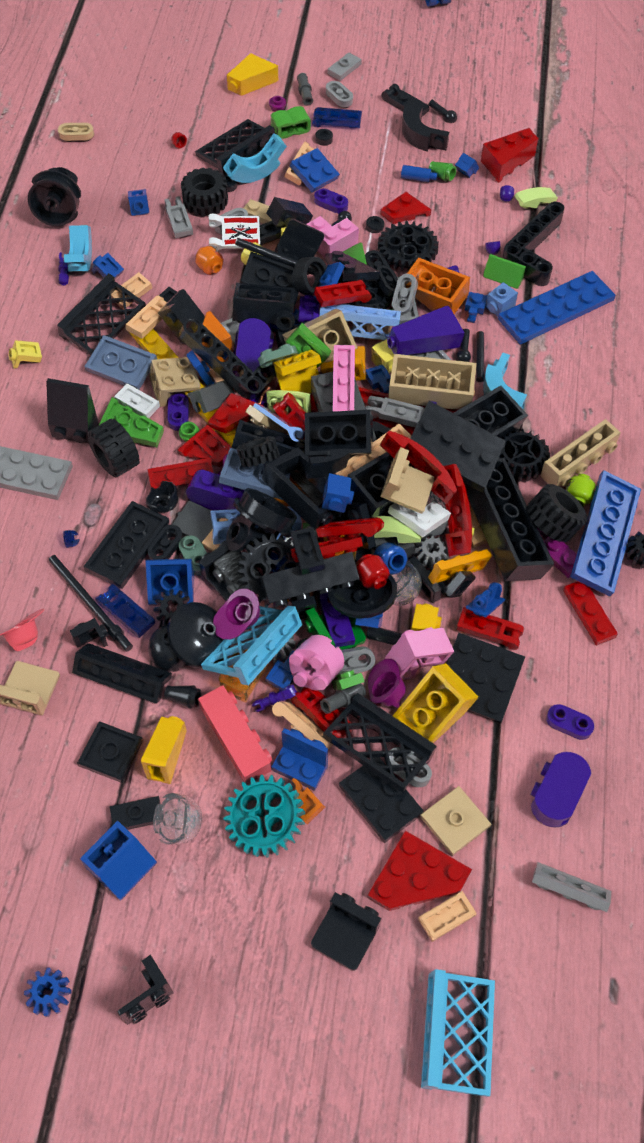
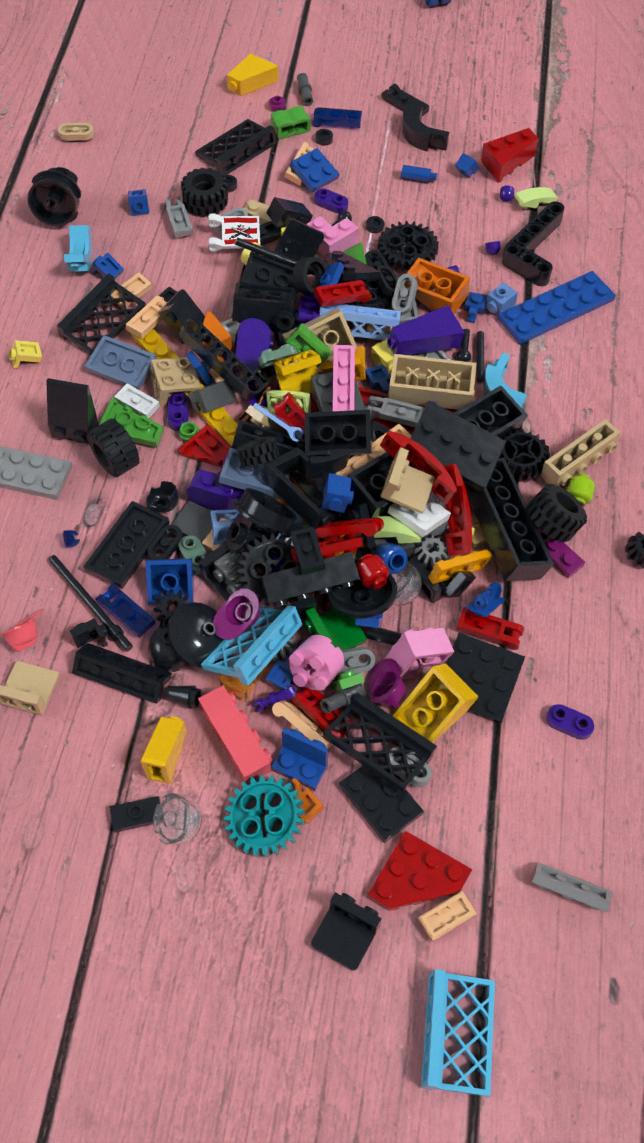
(45, 1002): blue gear -> none
(63, 269): dark purple piece -> none
(110, 751): black tile -> none
(118, 860): blue slope -> none
(156, 996): black bracket -> none
(178, 473): red plate -> none
(179, 140): red hinge -> none
(209, 260): orange head -> none
(230, 413): red wing -> none
(258, 166): medium azure arch -> none
(336, 623): dark purple plate -> none
(339, 94): light grey plate -> none
(344, 66): light grey plate -> none
(404, 209): red wing -> none
(426, 617): yellow brick -> none
(445, 170): bright green cone -> none
(449, 116): black bar -> none
(455, 820): tan plate -> none
(504, 271): bright green slope -> none
(560, 789): dark purple brick -> none
(590, 612): red plate -> none
(606, 533): plate -> none

